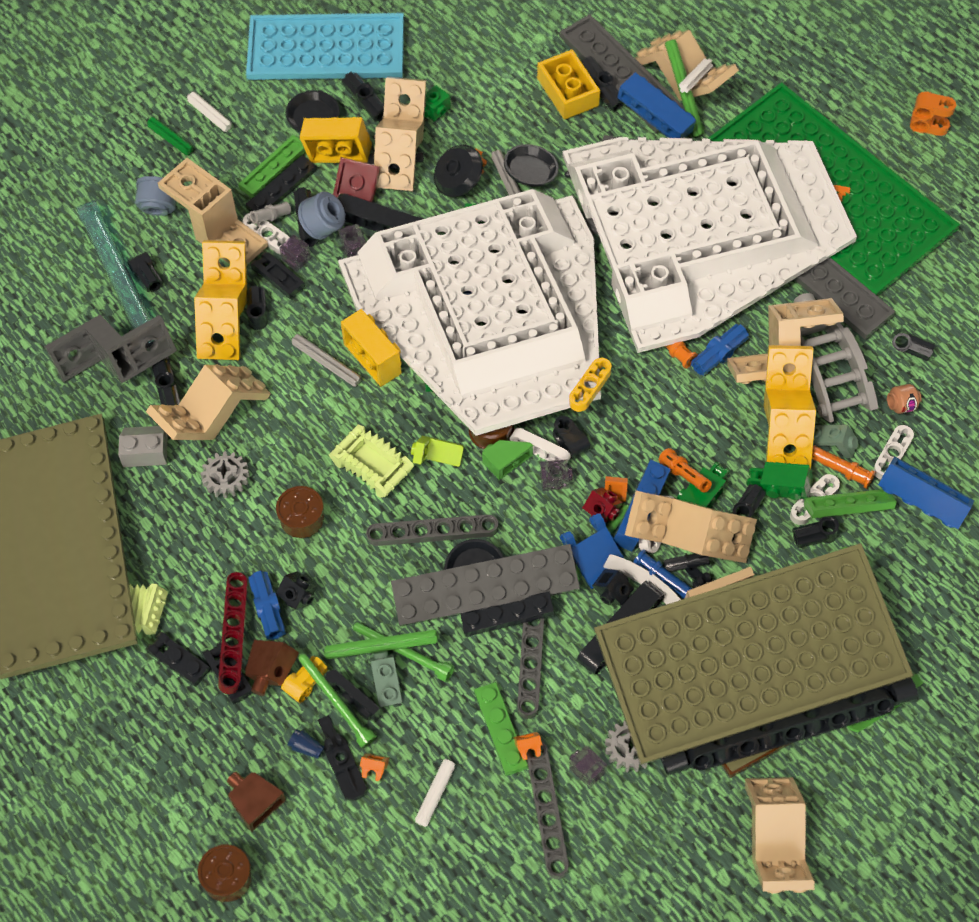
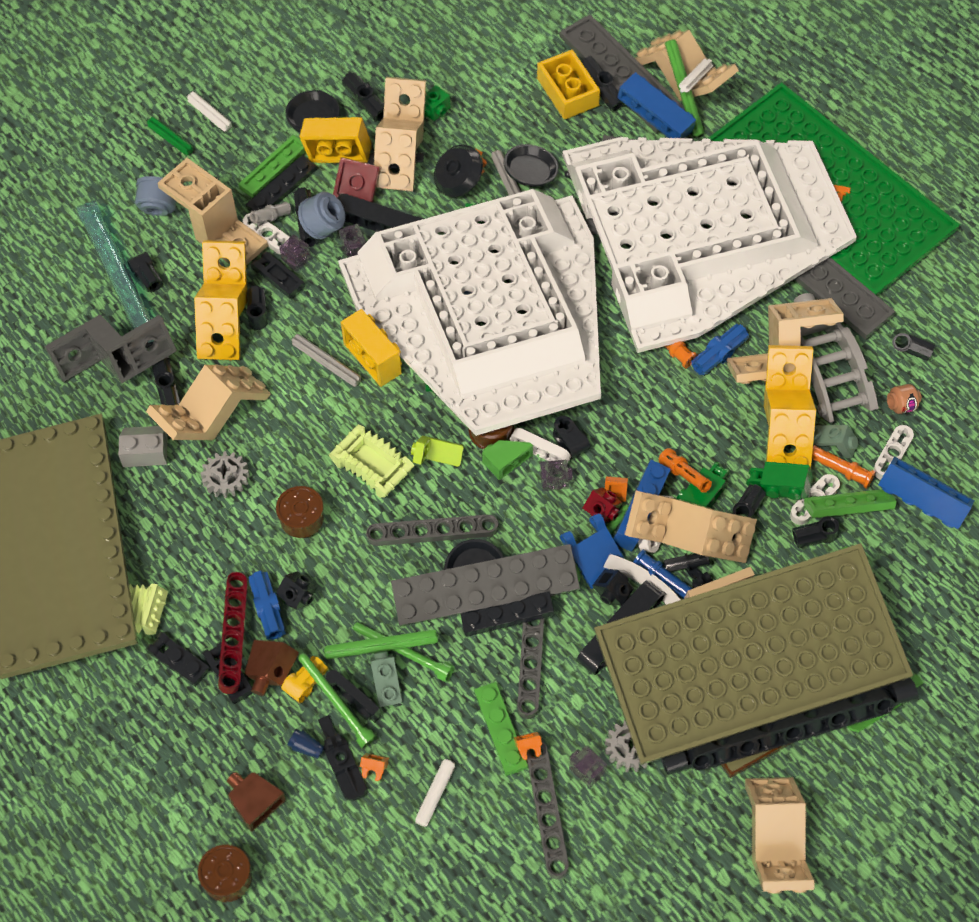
(325, 46): medium azure plate -> none
(590, 393): yellow beam -> none
(930, 110): orange piece -> none

